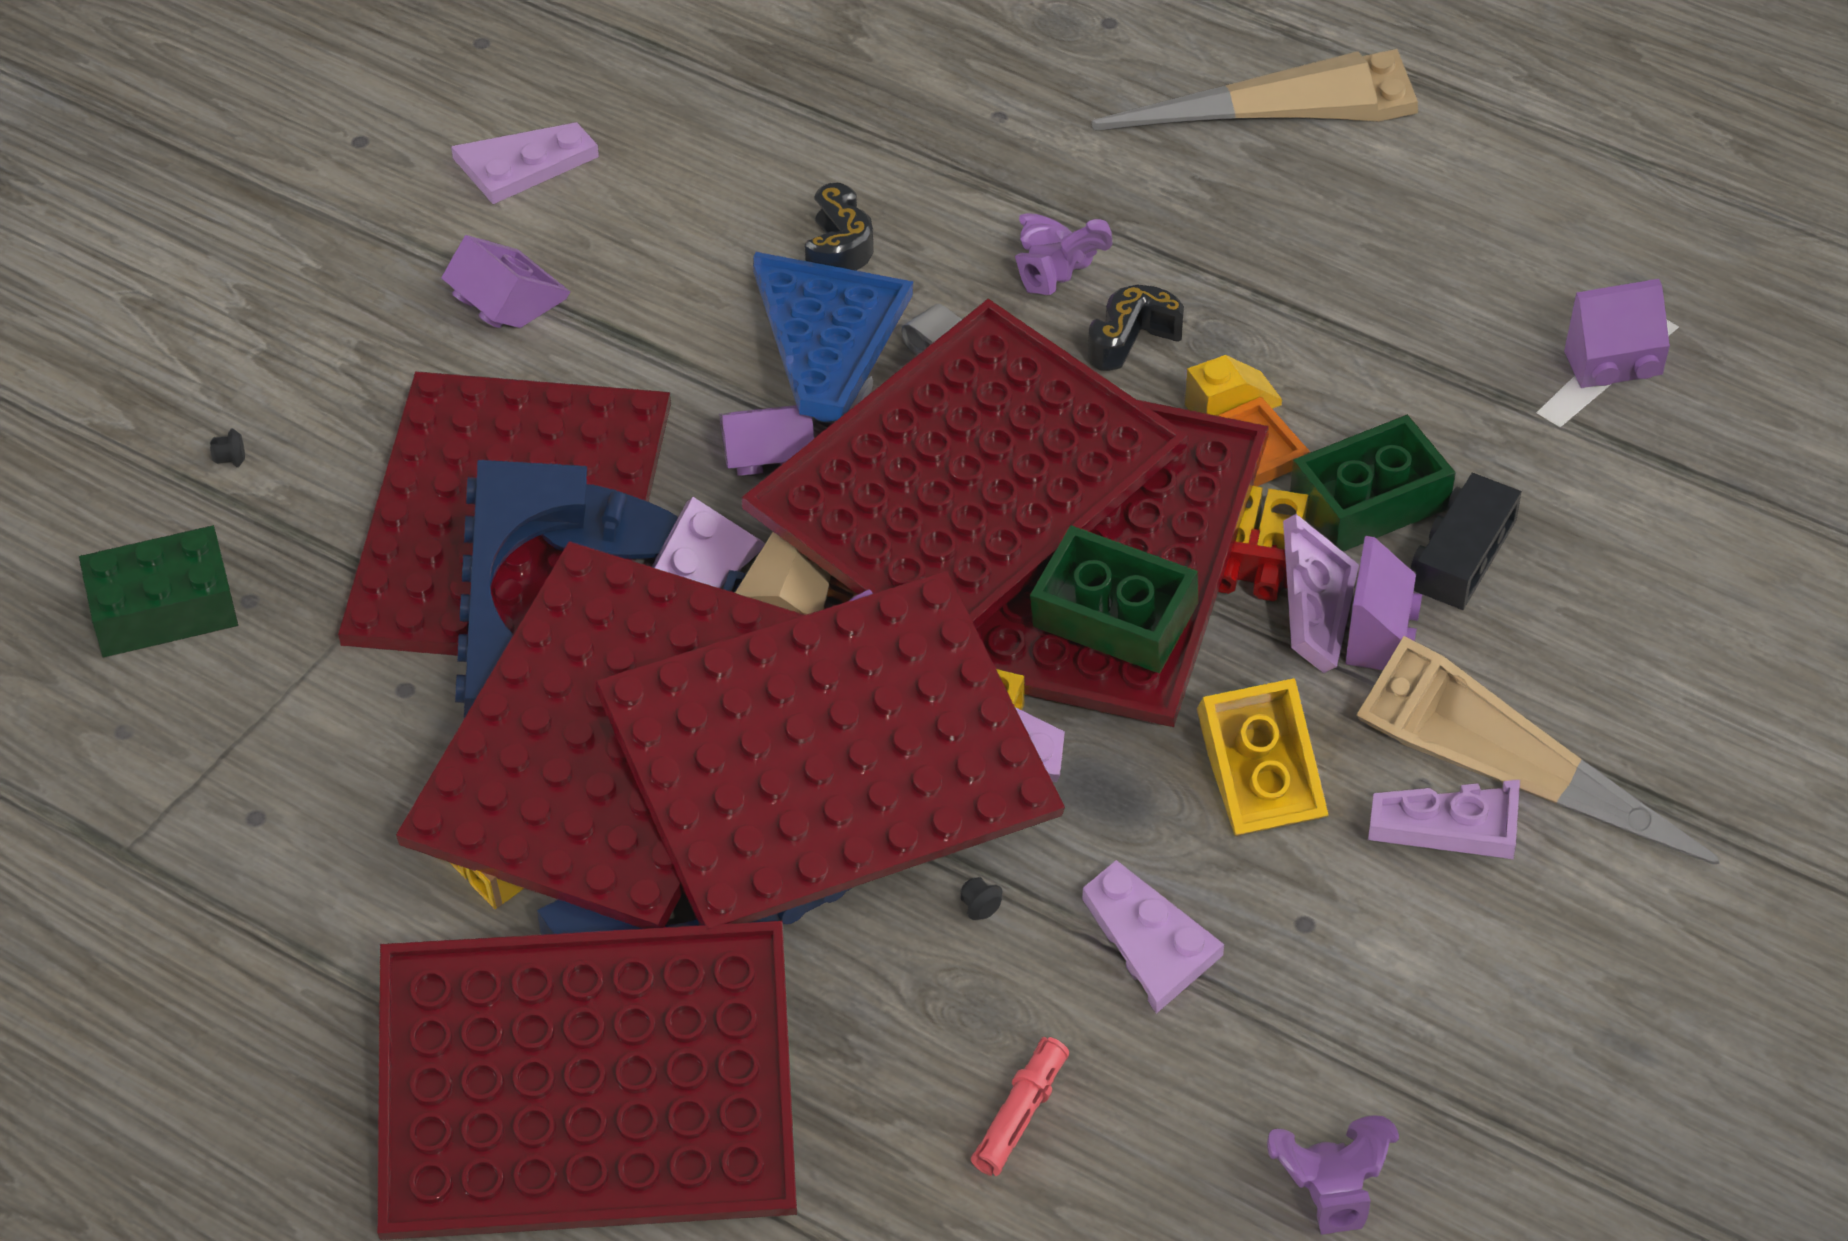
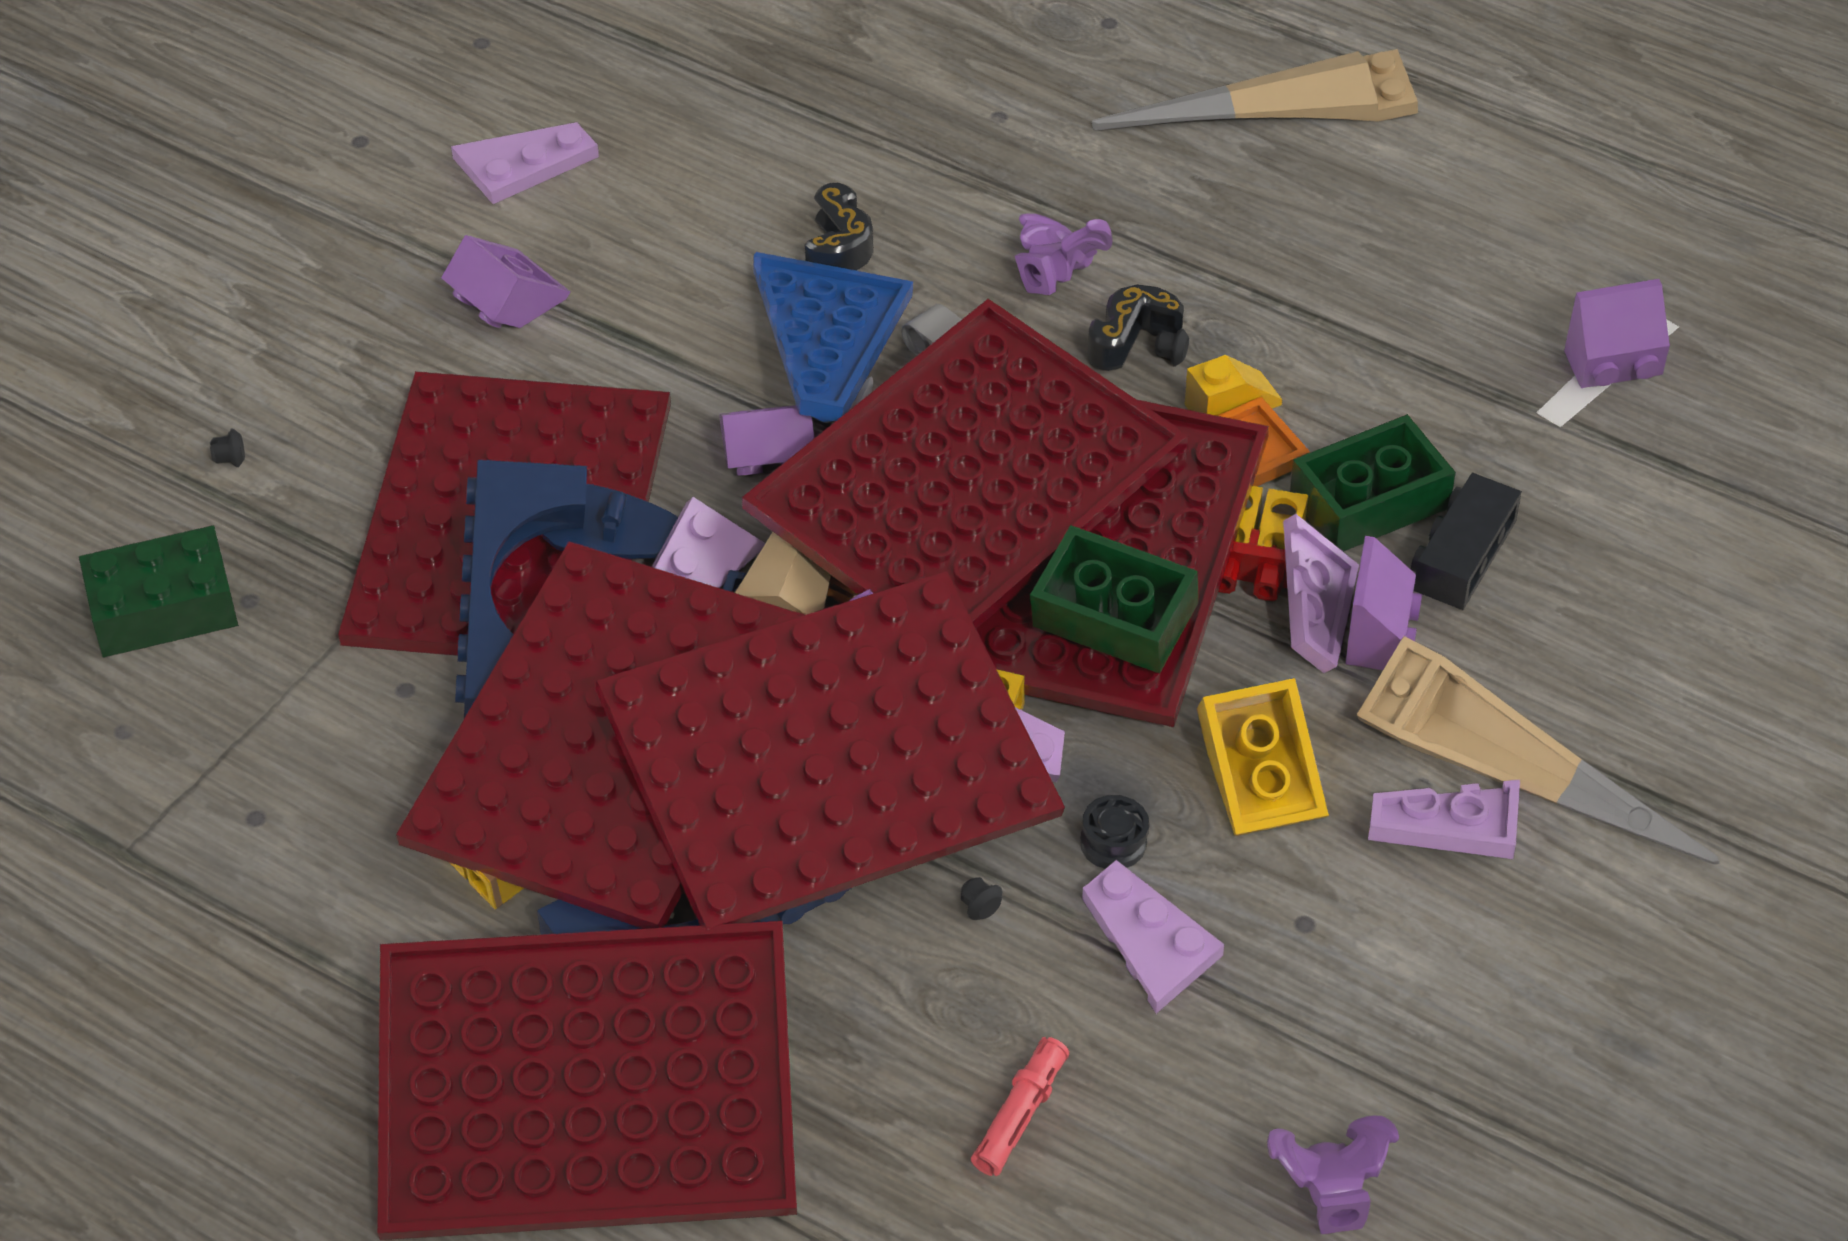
(1114, 831): none -> black wheel
(1172, 346): none -> black piece

